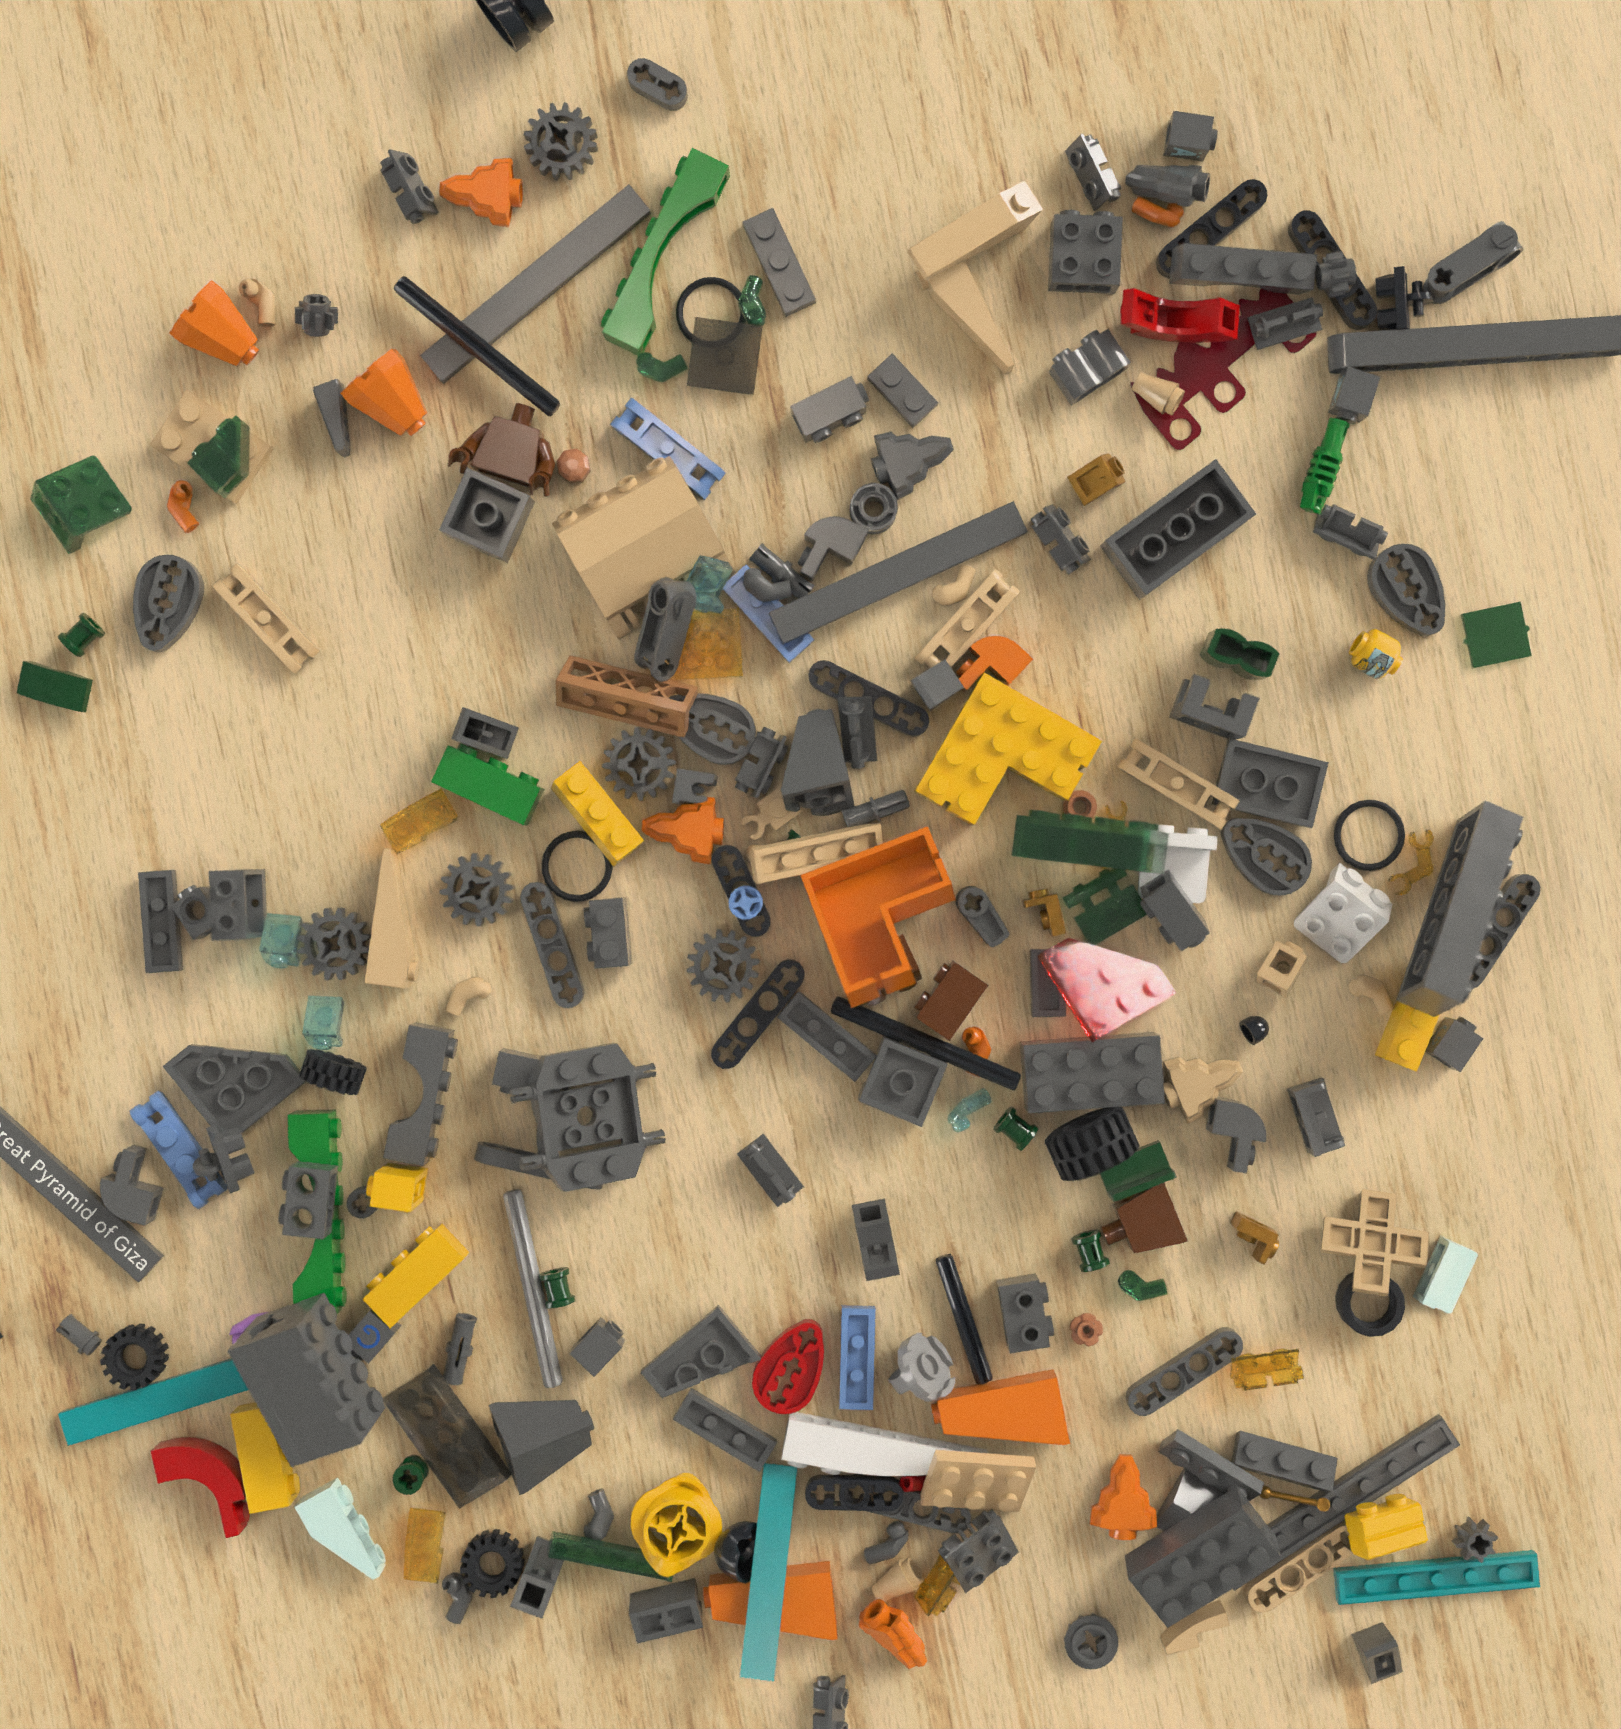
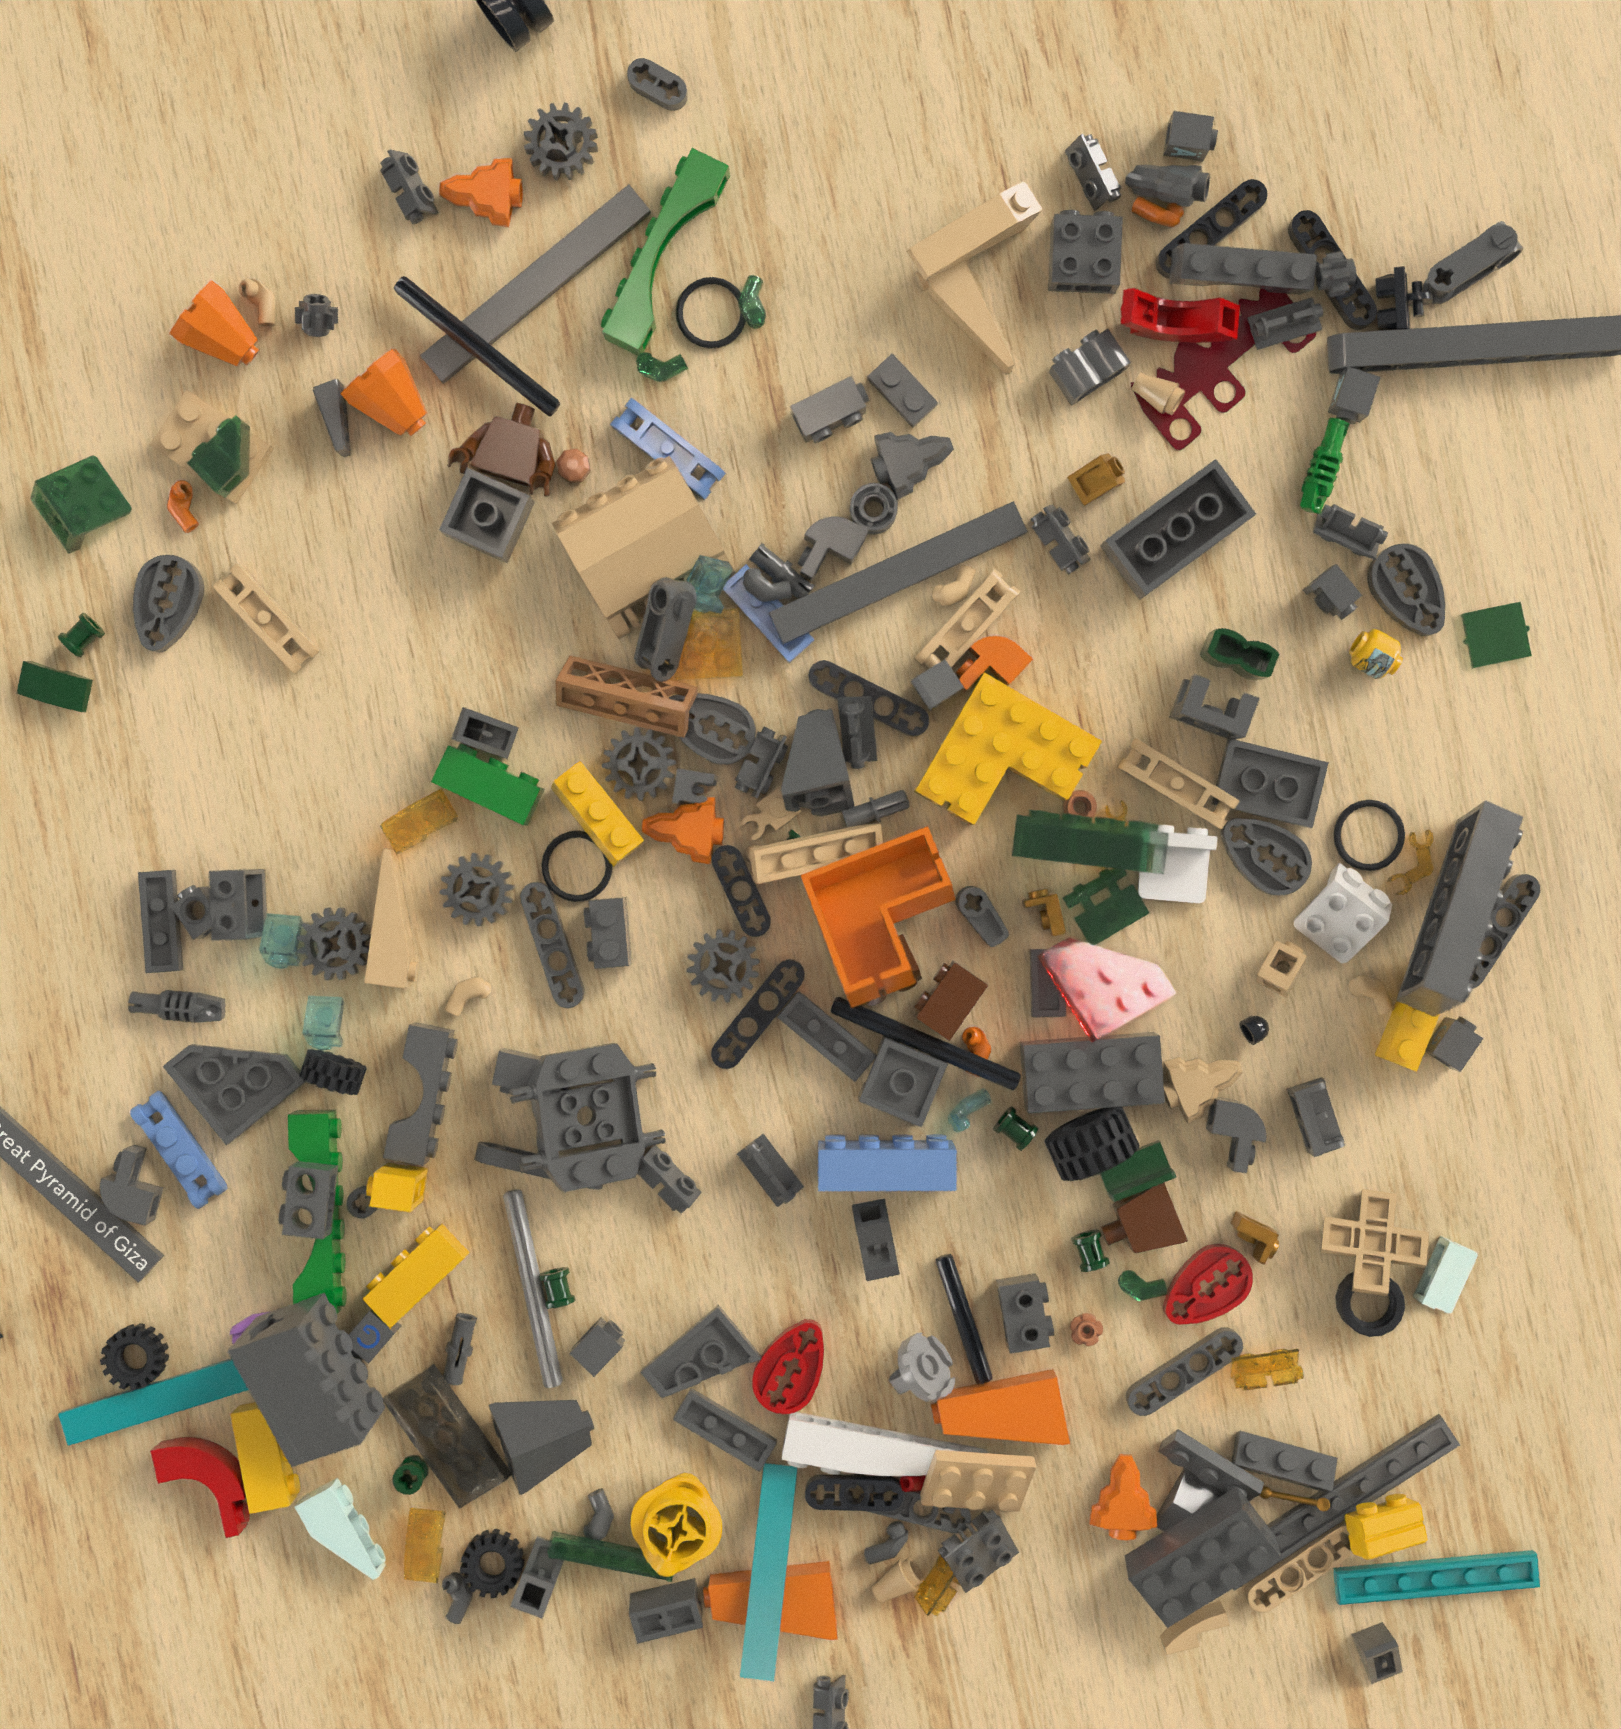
(79, 1335): dark grey pin -> none
(179, 1006): none -> dark grey hinge
(231, 1169): dark grey hips -> none
(679, 1189): none -> dark grey hinge
(724, 356): clear smoke plate -> none
(735, 1550): black hair -> none
(744, 905): medium blue wheel -> none
(779, 262): plate -> none
(857, 1357): medium blue plate -> none
(887, 1164): none -> medium blue brick
(894, 1632): orange rock -> none
(1083, 1654): dark grey gear -> none
(1174, 910): dark grey brick -> none
(1223, 1296): none -> red piece
(1334, 592): none -> dark grey brick
(1466, 1536): dark grey gear -> none

